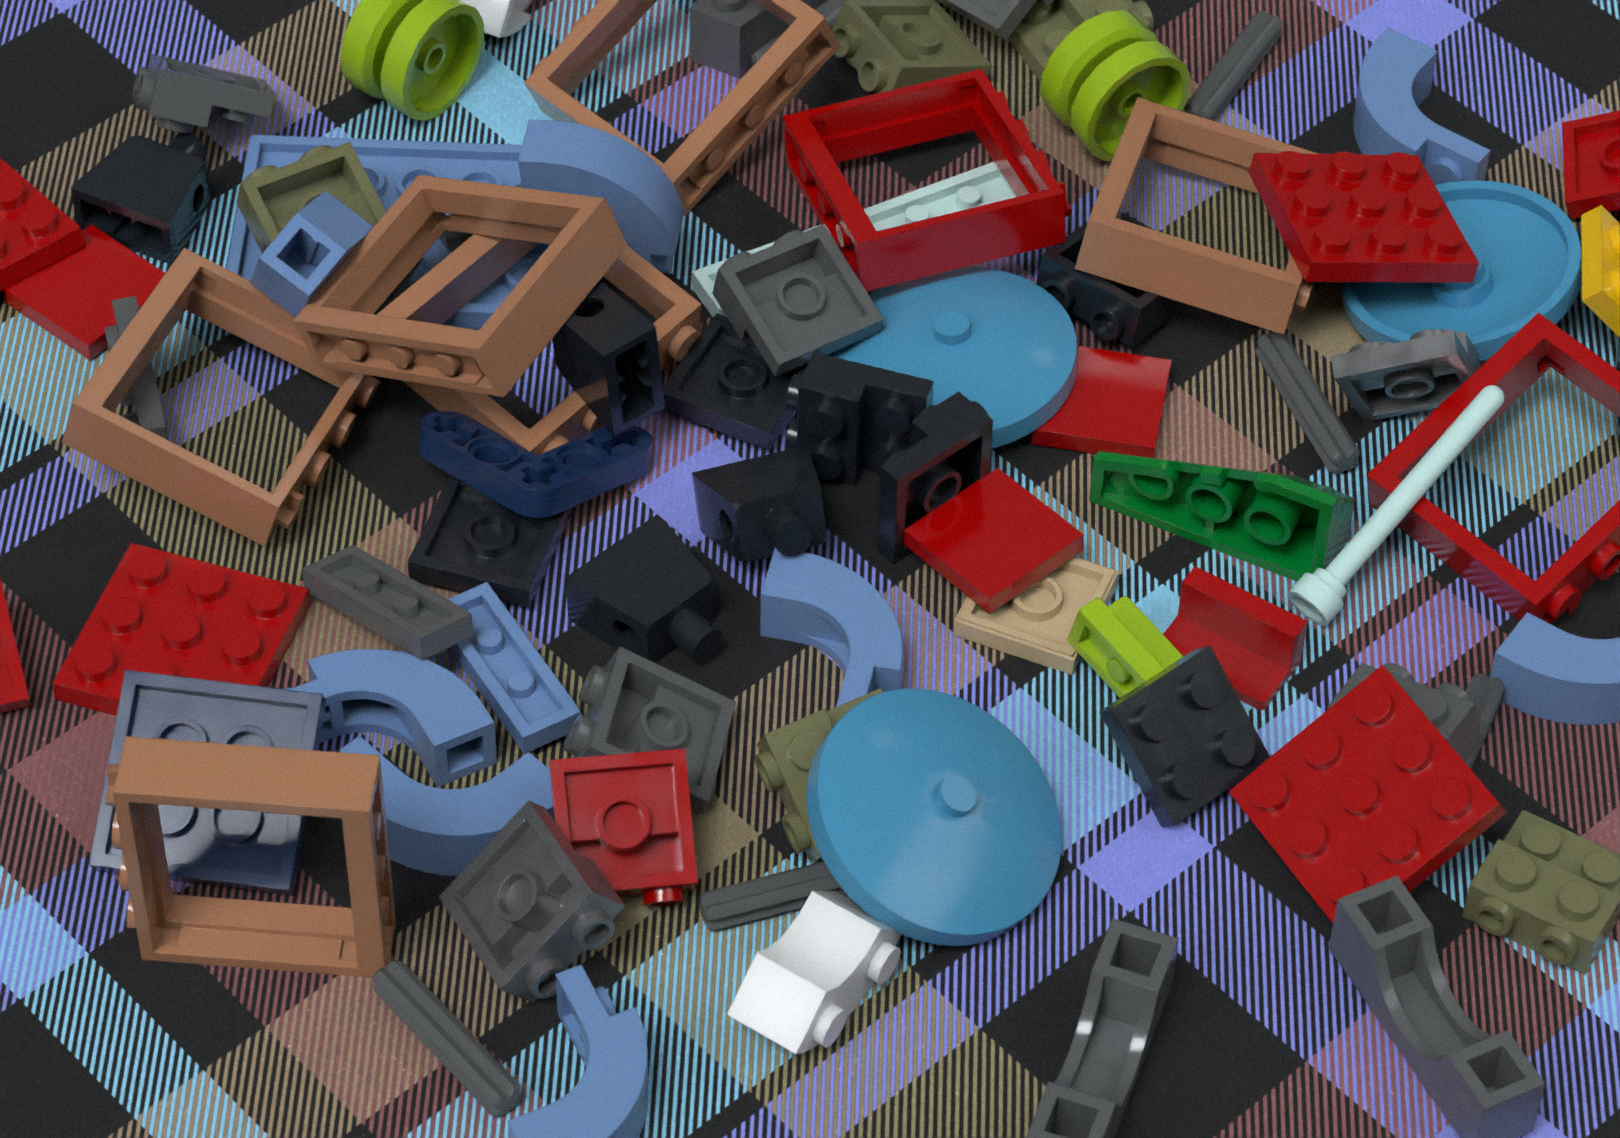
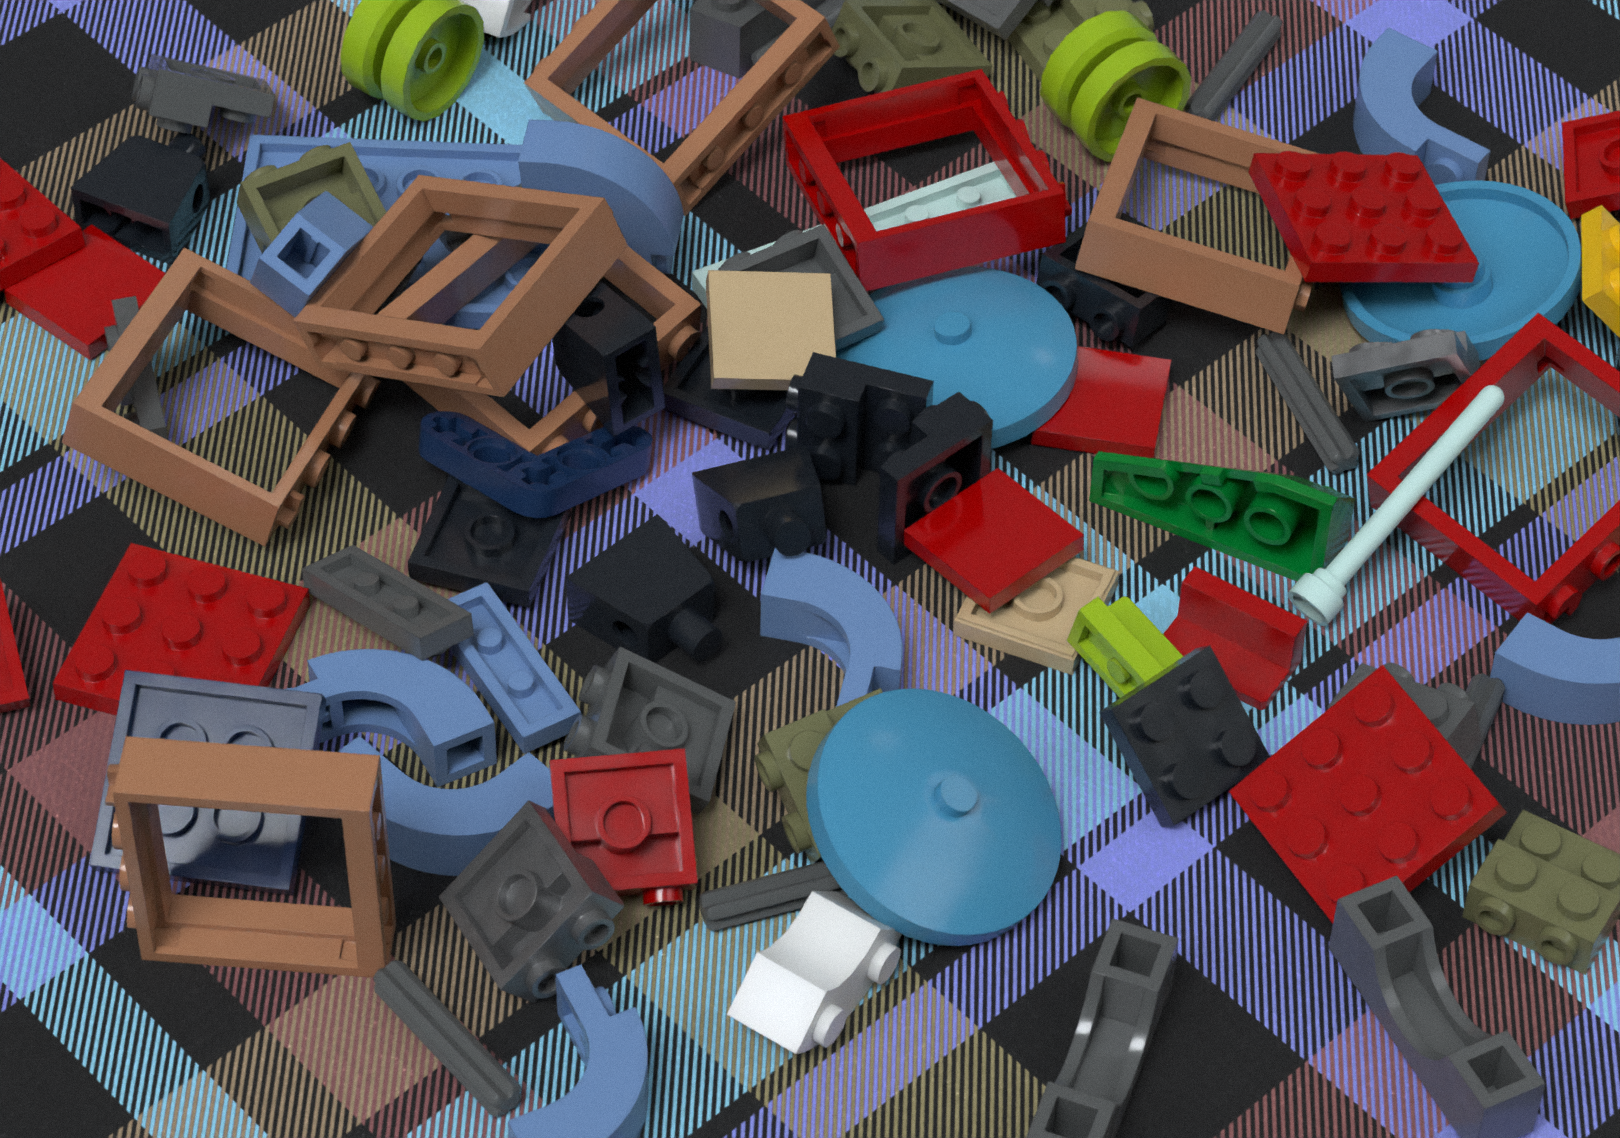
(766, 326): none -> tan tile

